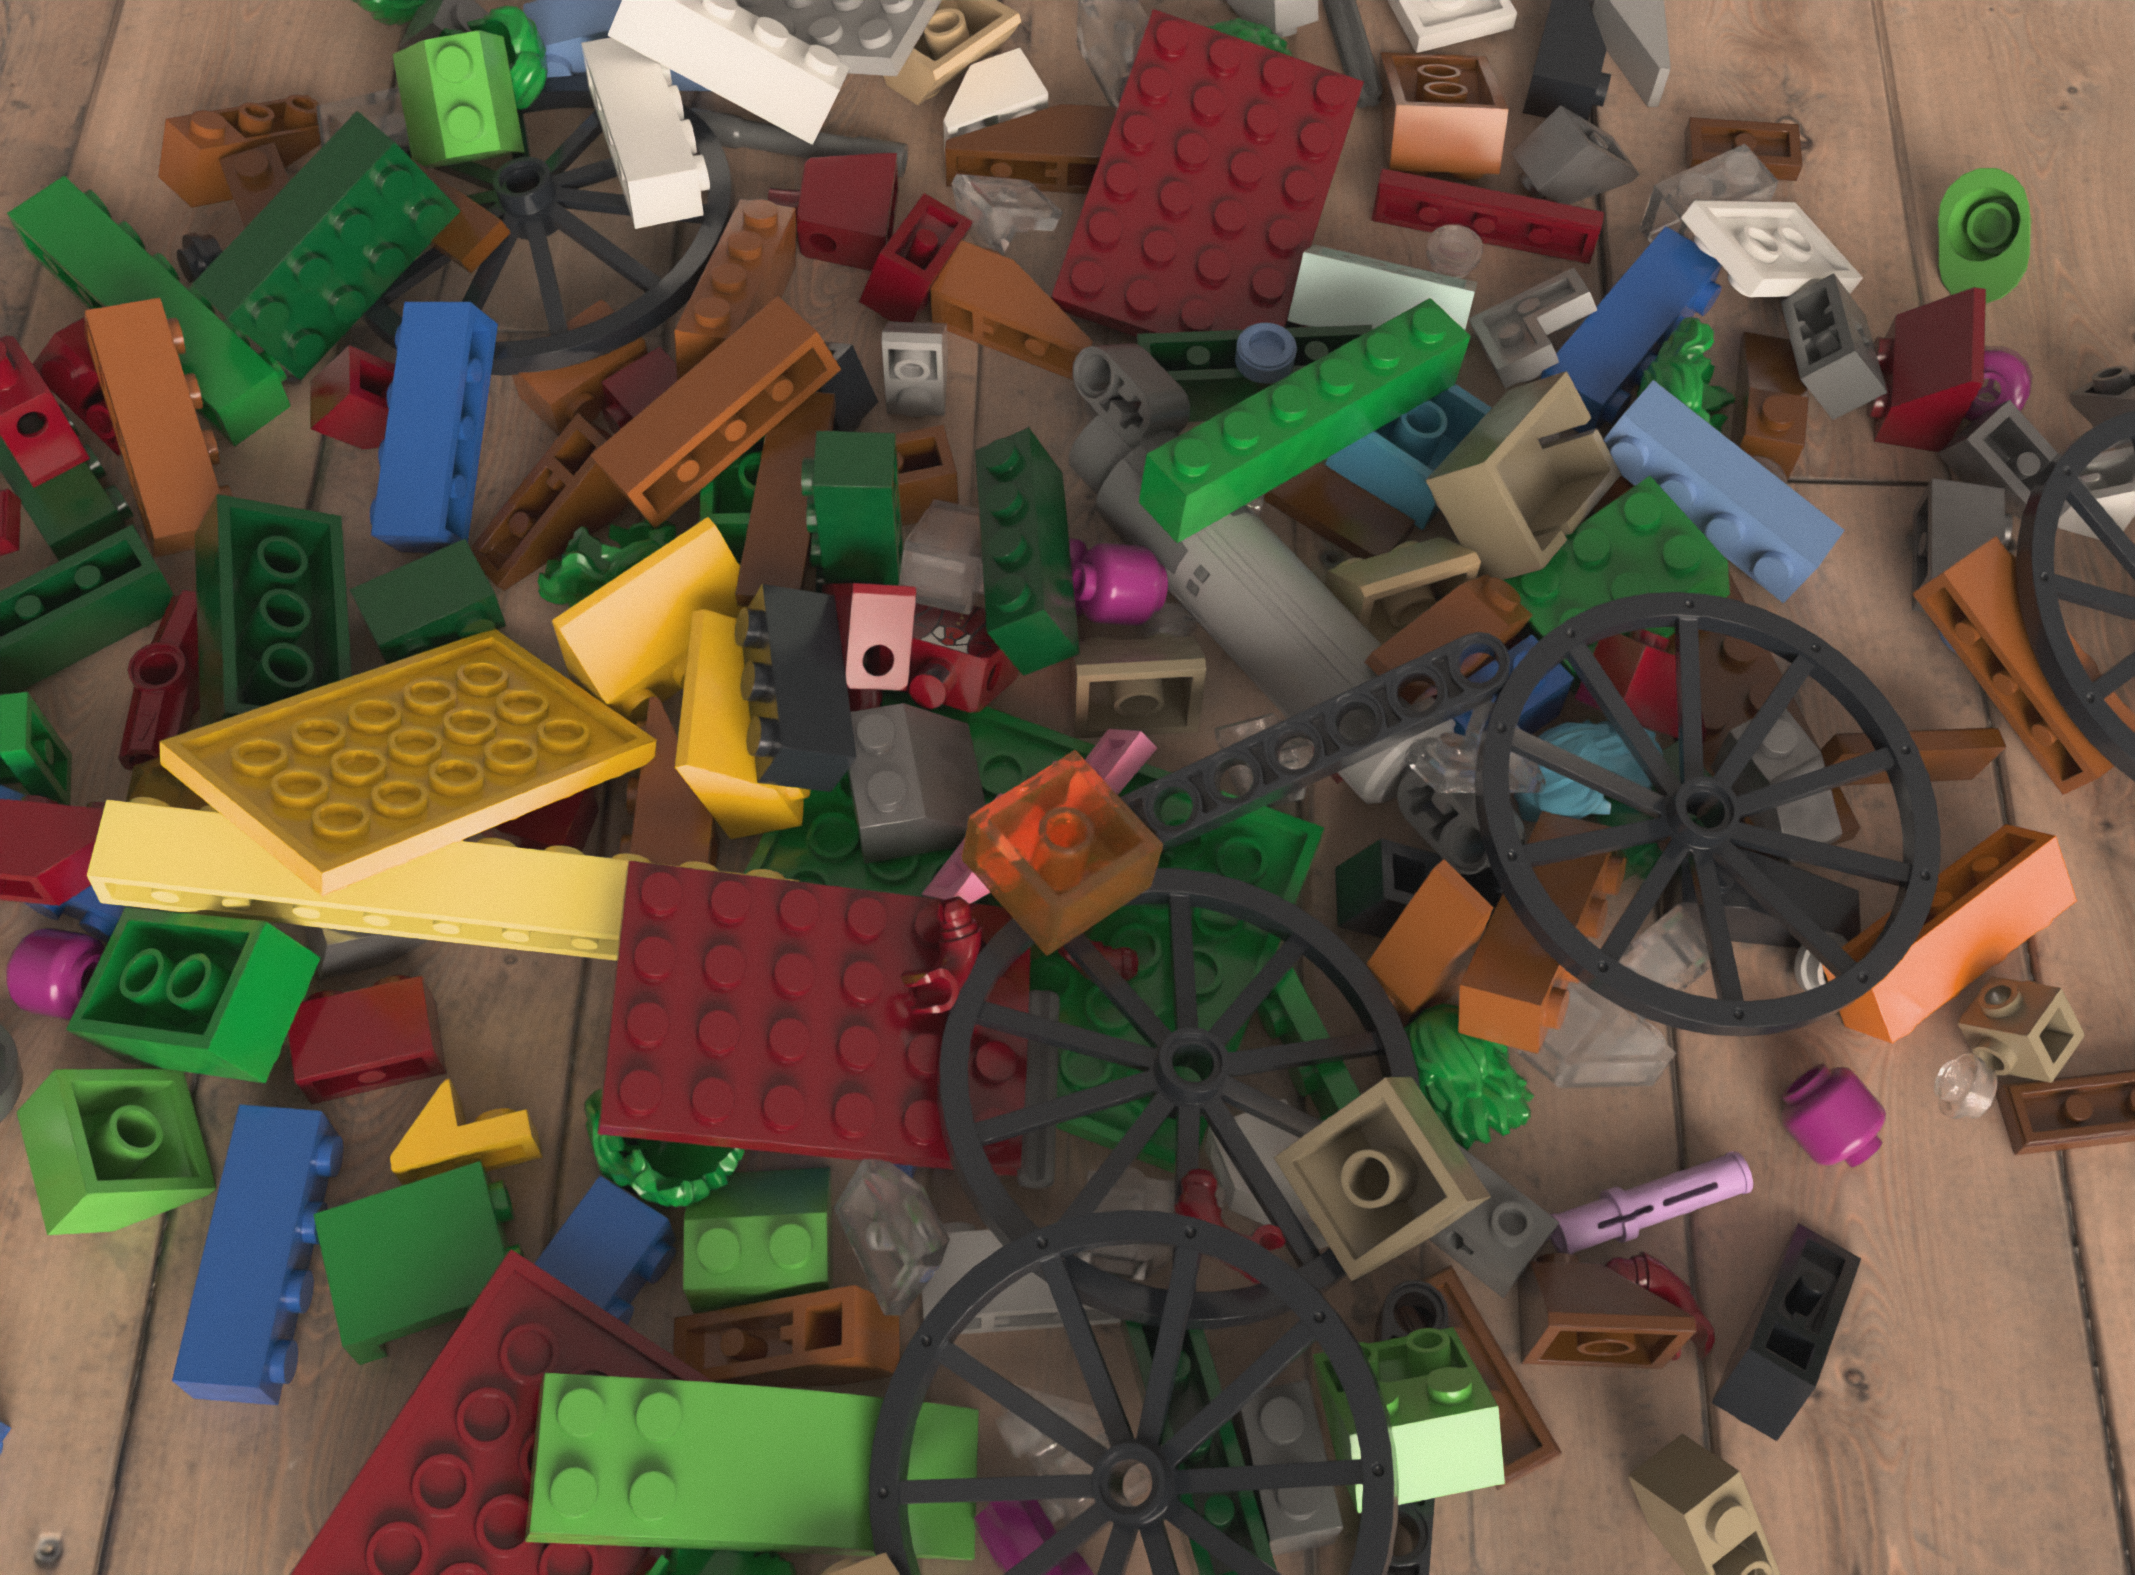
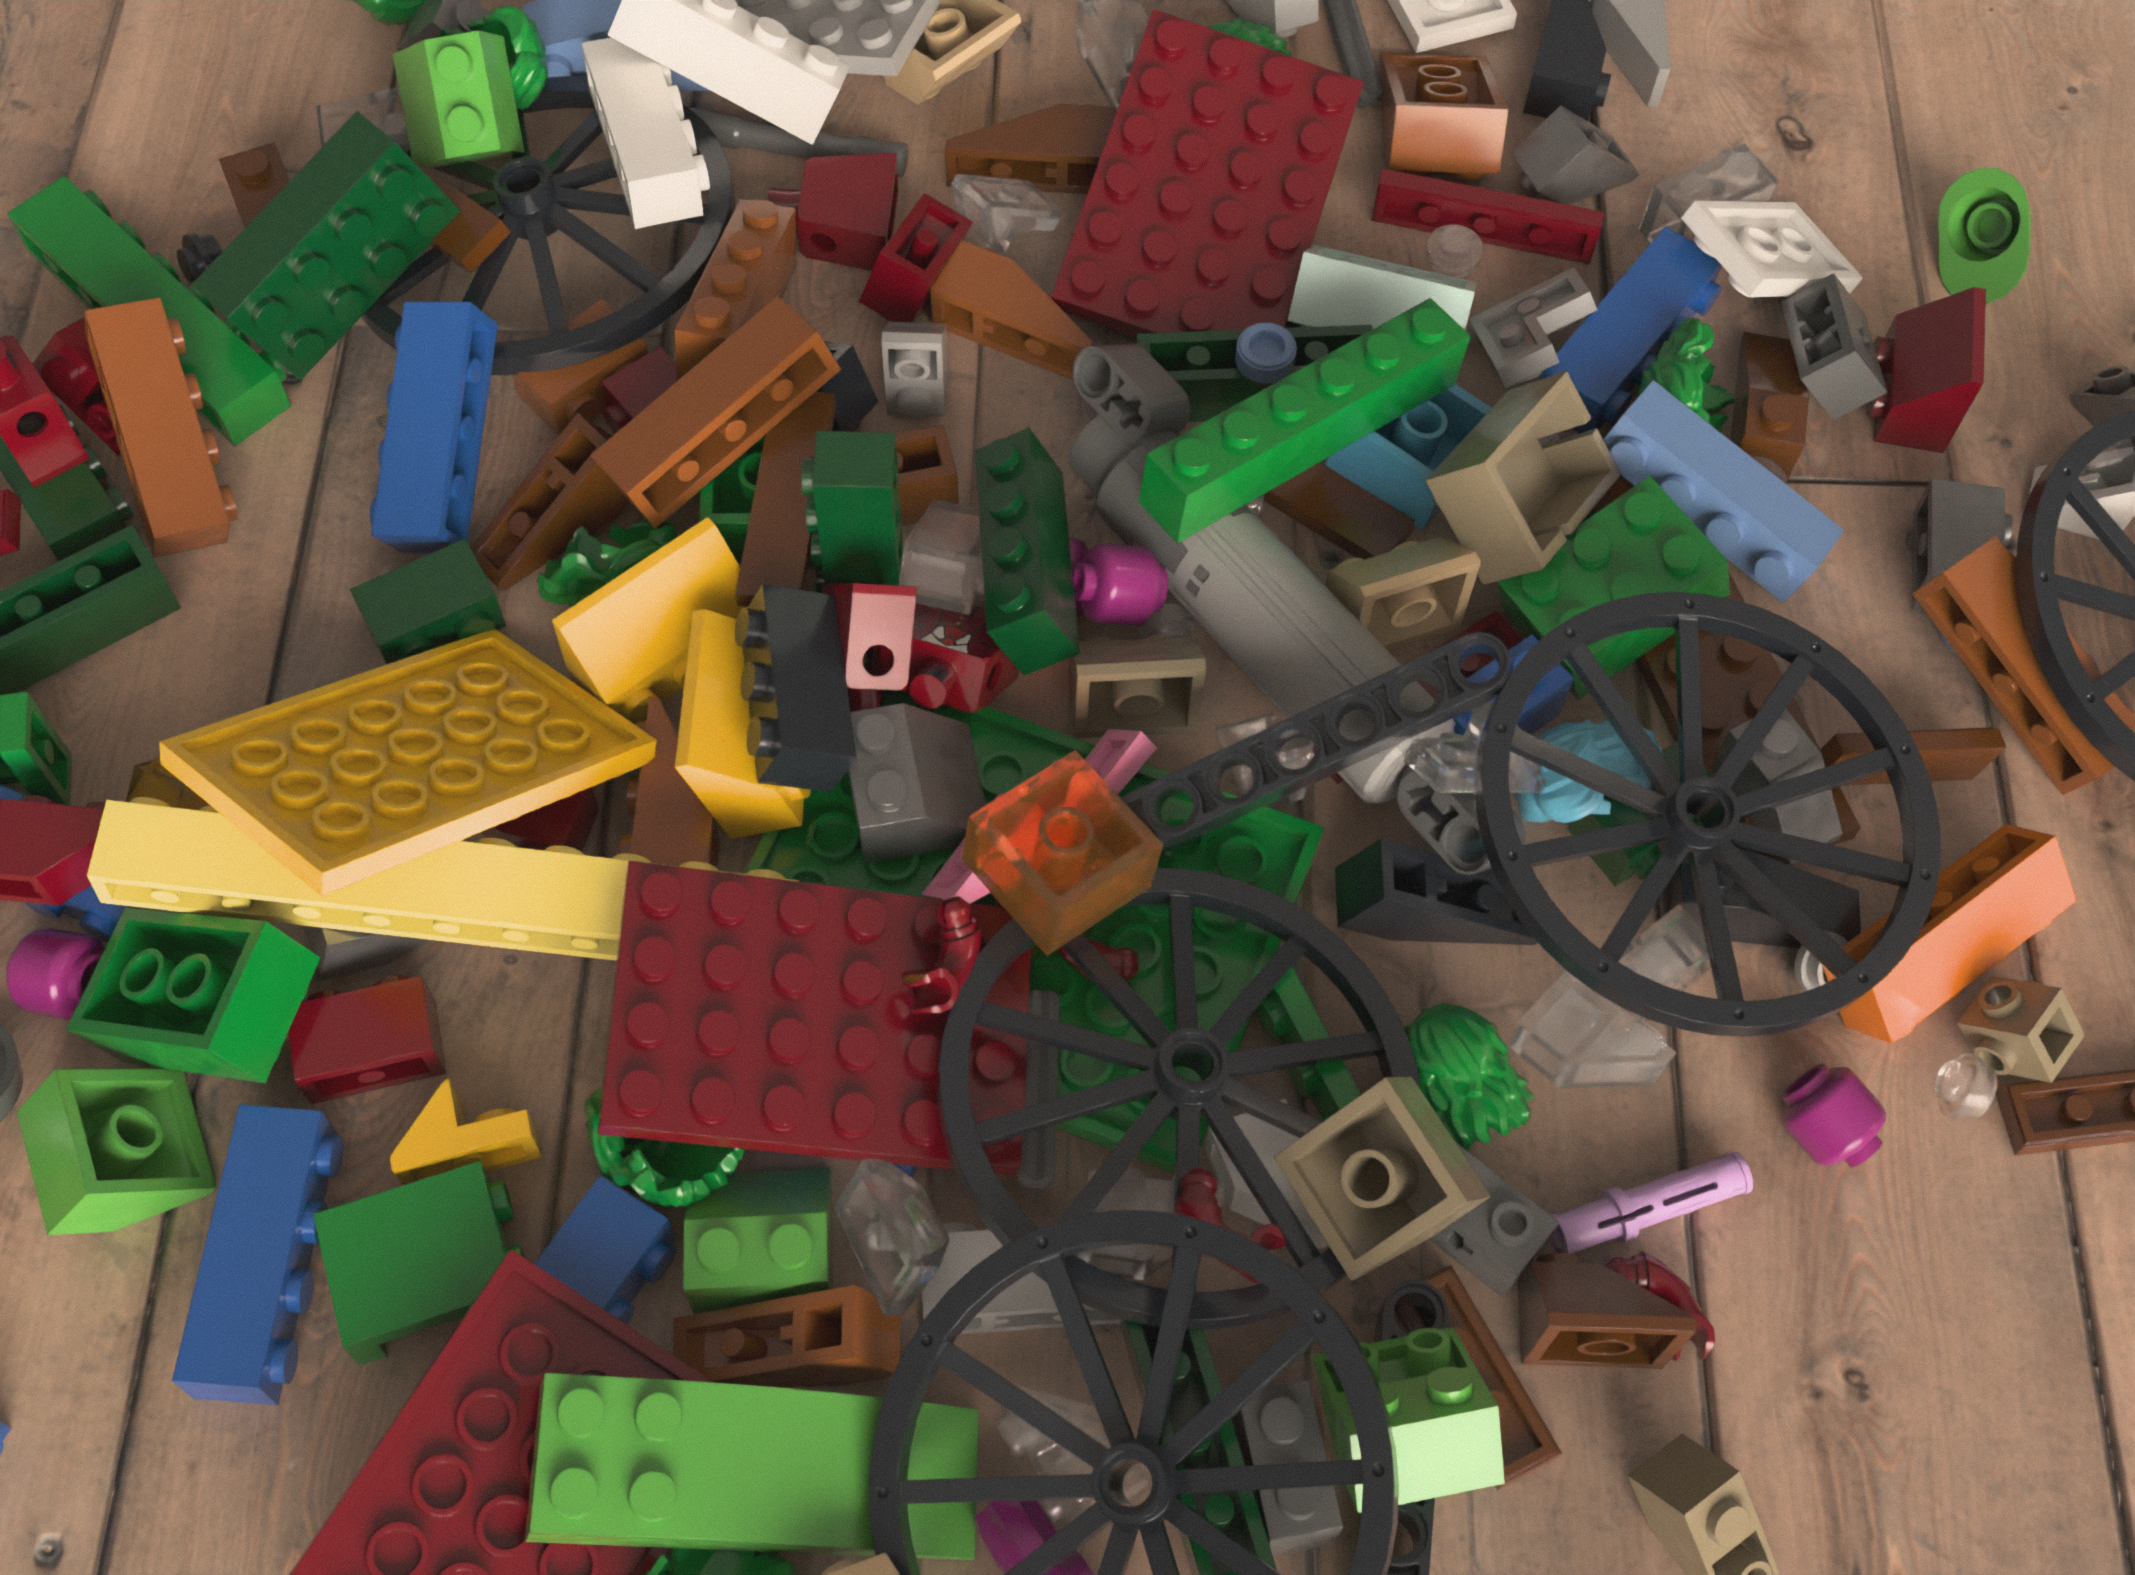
(164, 683): dark red piece -> none
(198, 141): dark orange slope -> none
(268, 605): dark green brick -> none
(351, 398): dark red slope -> none
(995, 93): white slope -> none
(1431, 943): dark orange slope -> none
(1472, 607): dark orange slope -> none
(1512, 983): dark orange brick -> none
(1643, 677): dark red slope -> none
(1773, 143): reddish brown plate -> none
(1788, 1334): black slope -> none
(2002, 453): flat silver slope -> none
(2010, 372): magenta head -> none

